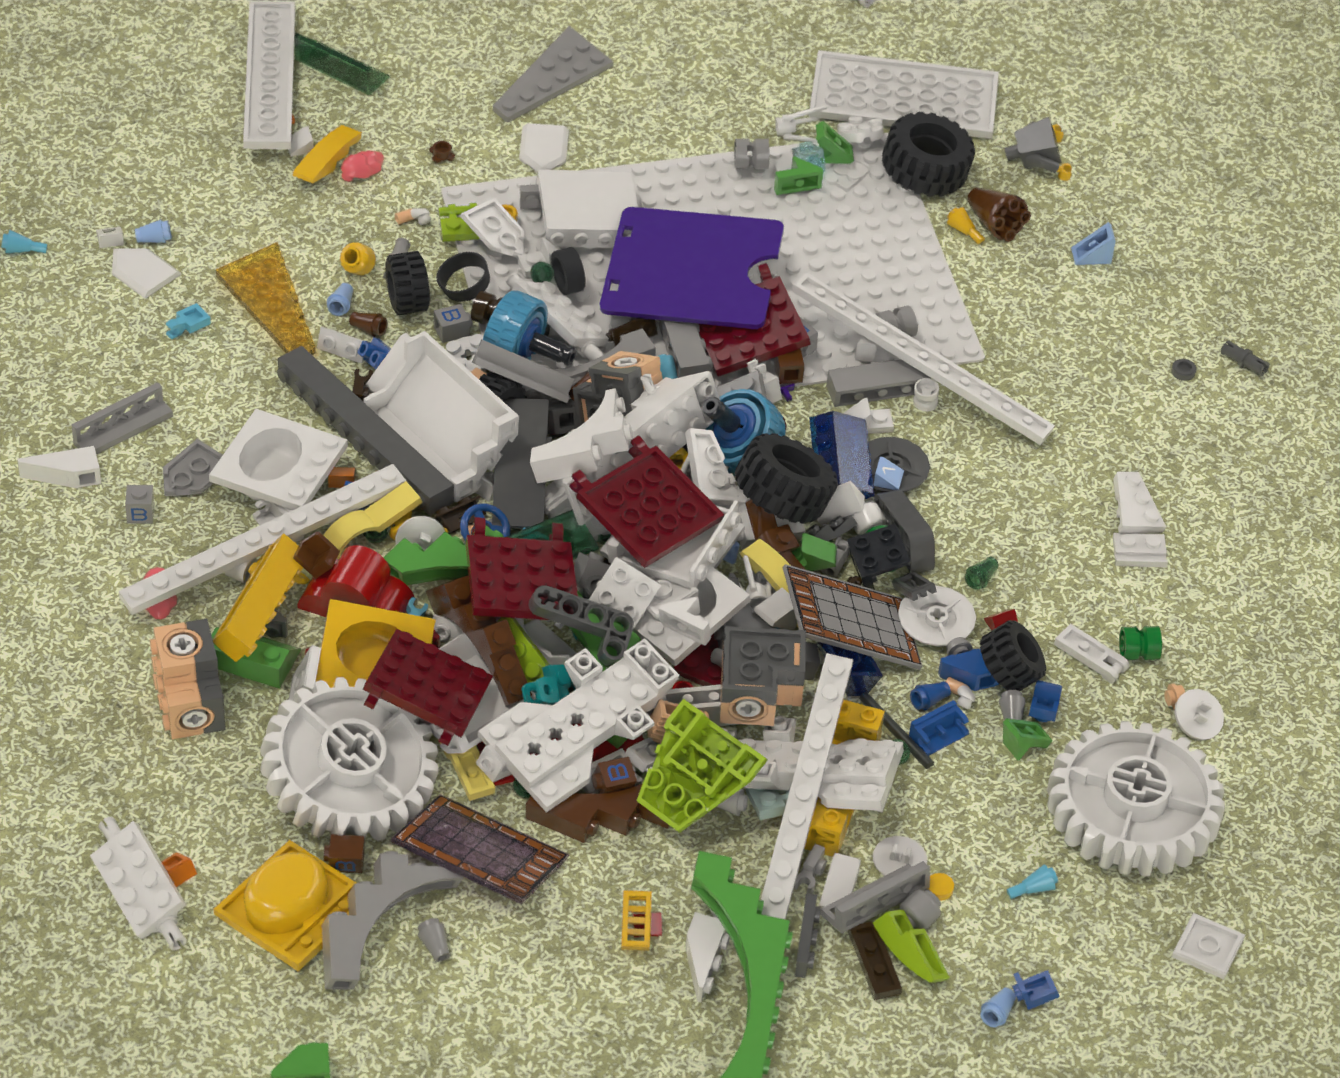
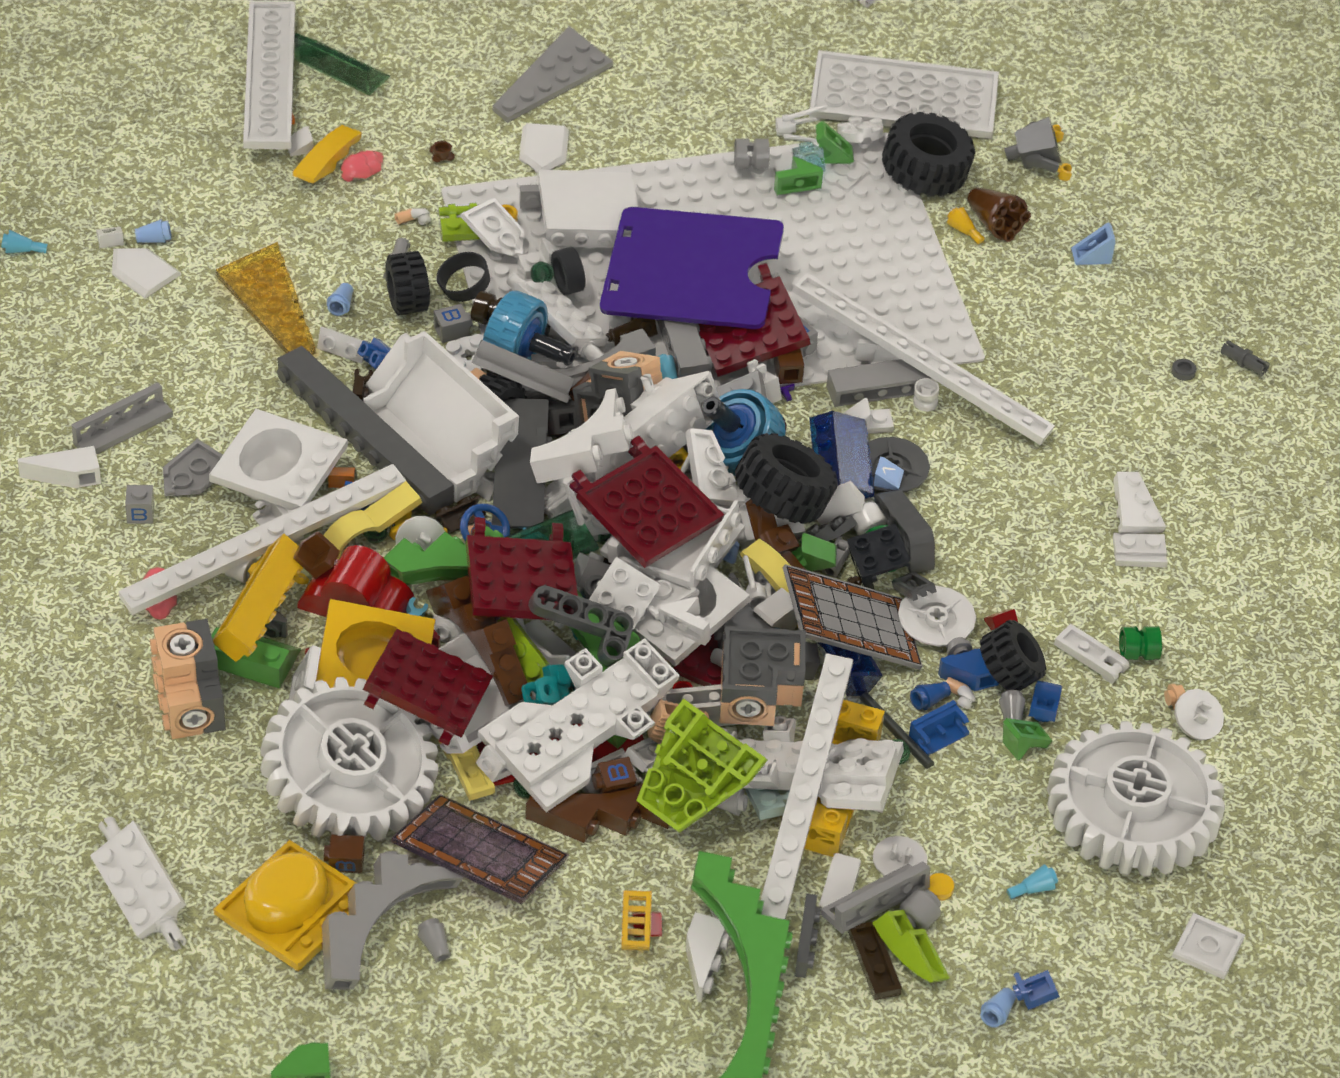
(179, 868): orange slope -> none
(188, 319): medium azure plate -> none
(357, 258): yellow head -> none
(370, 323): reddish brown cone -> none
(812, 866): light grey plate -> none
(901, 318): light grey wheel -> none
(979, 574): clear green cone -> none

